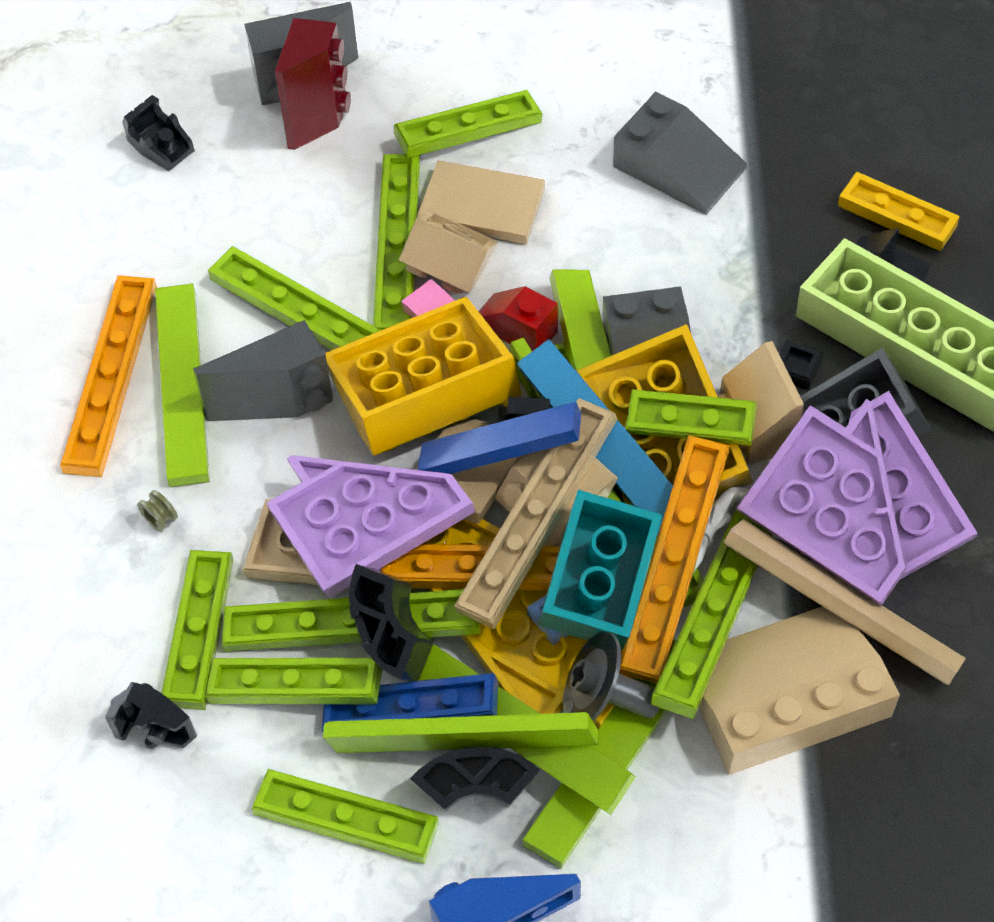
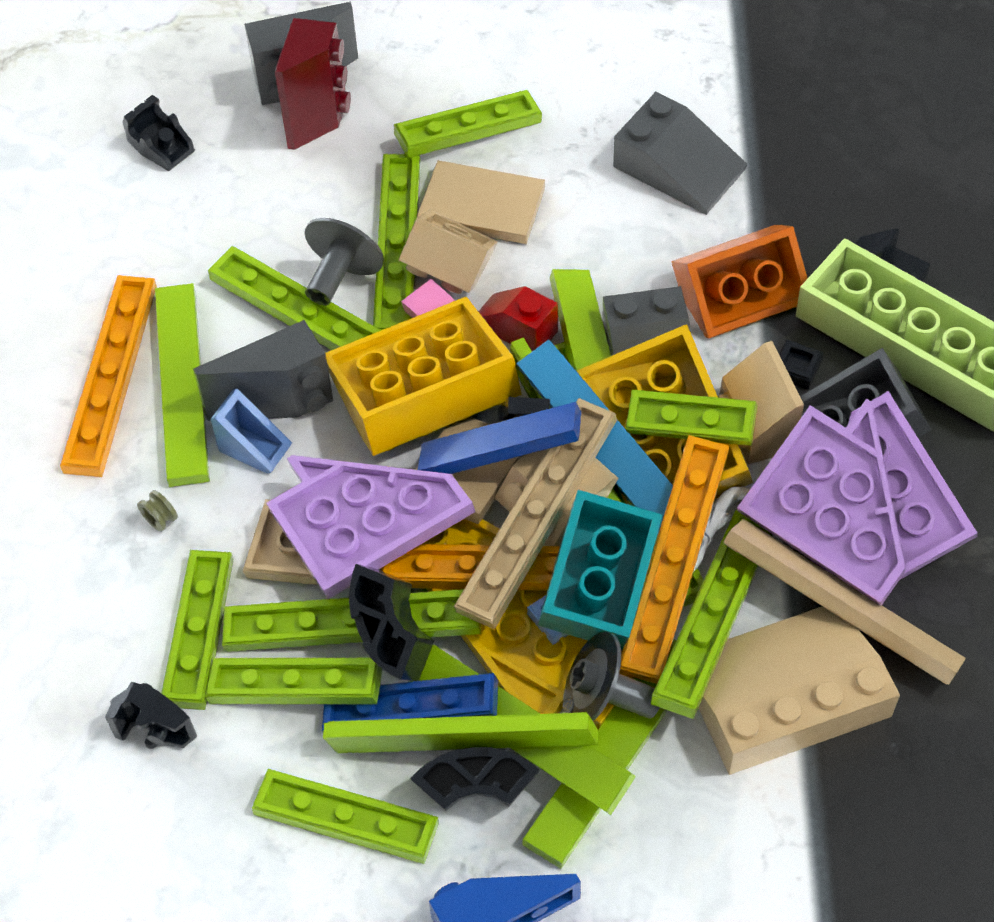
(248, 434): none -> medium blue slope
(342, 251): none -> dark grey piece
(742, 279): none -> orange slope
(898, 210): yellow plate -> none

